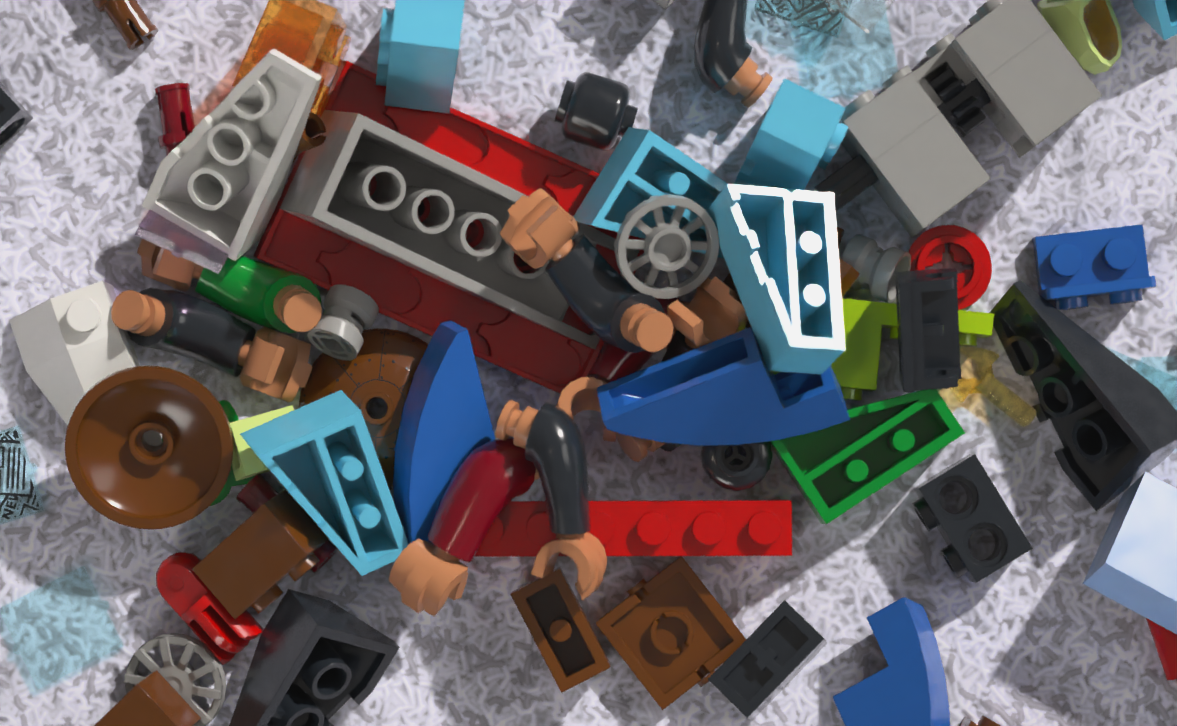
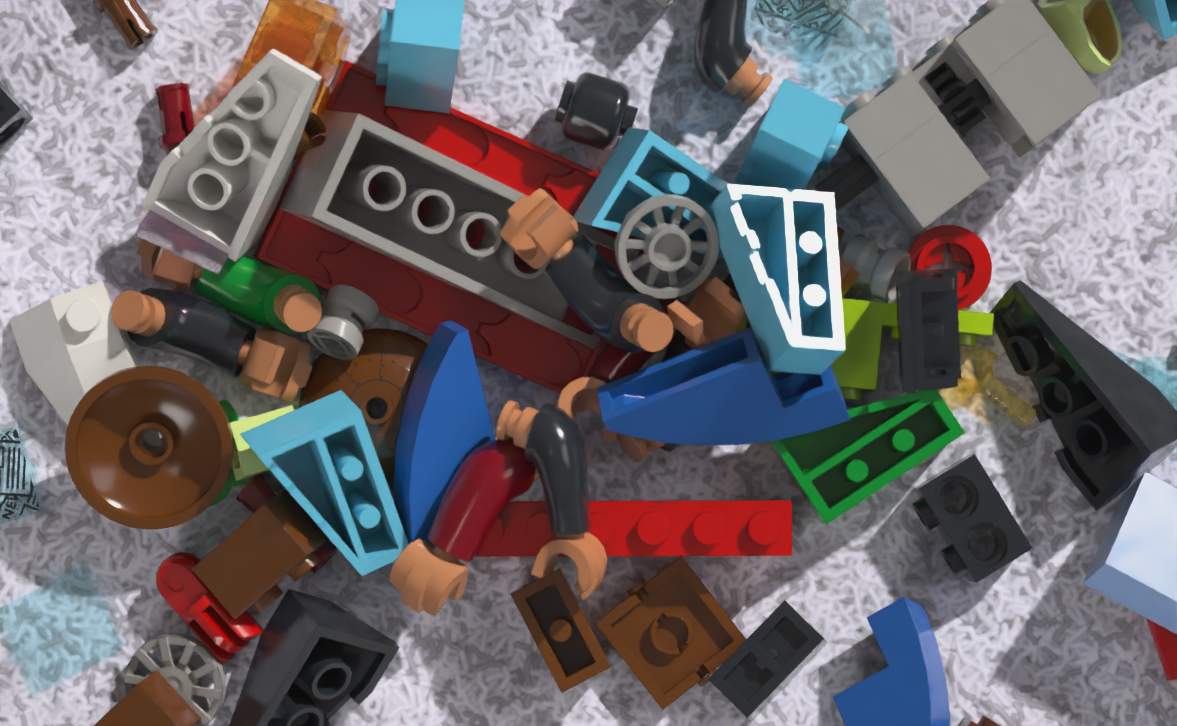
(739, 477): black head -> none
(1092, 265): blue bracket -> none

